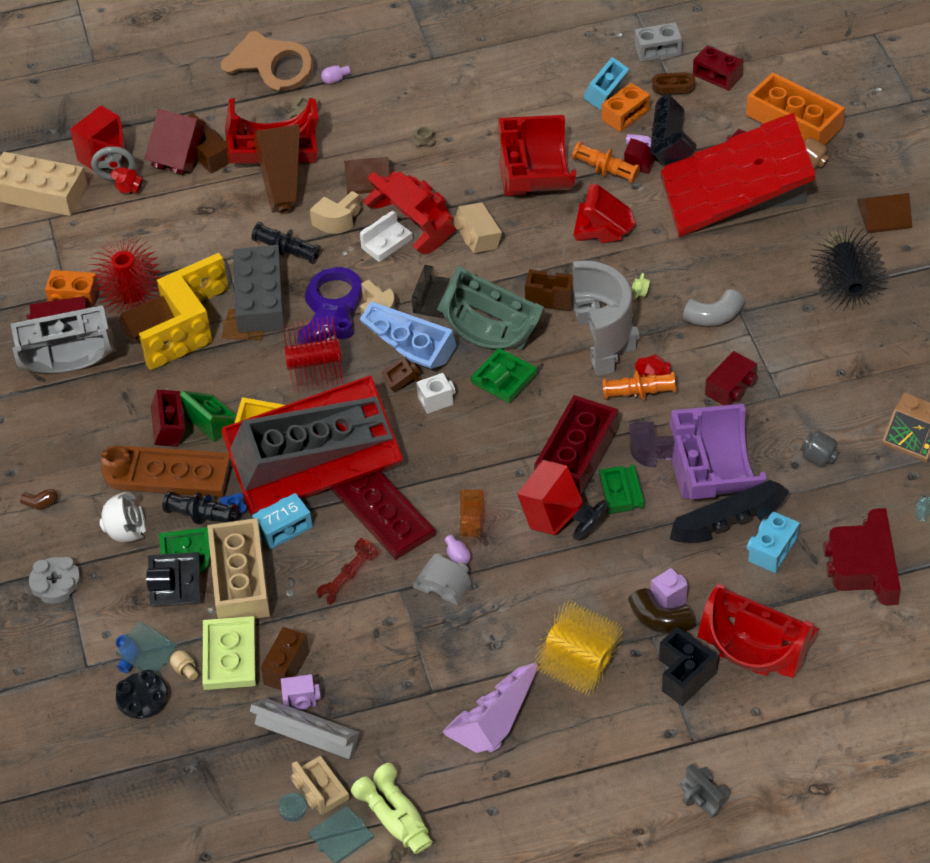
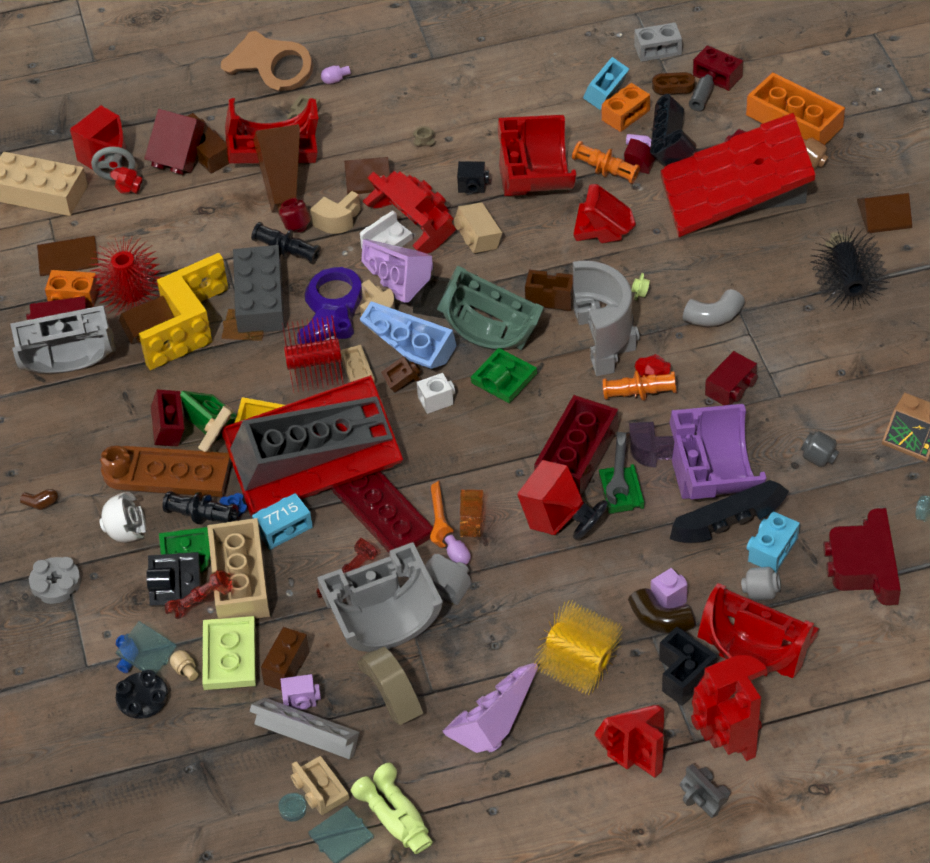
(67, 255): none -> reddish brown window
(214, 428): none -> tan plate
(218, 581): none -> clear red piece
(294, 215): none -> dark red head
(355, 363): none -> tan plate
(377, 607): none -> light grey piece
(392, 684): none -> dark tan arch
(398, 268): none -> lavender wedge
(441, 526): none -> orange piece
(472, 177): none -> black brick
(618, 483): none -> dark grey piece
(635, 738): none -> red piece
(701, 93): none -> dark grey cylinder
(732, 721): none -> red piece
(761, 583): none -> light grey head

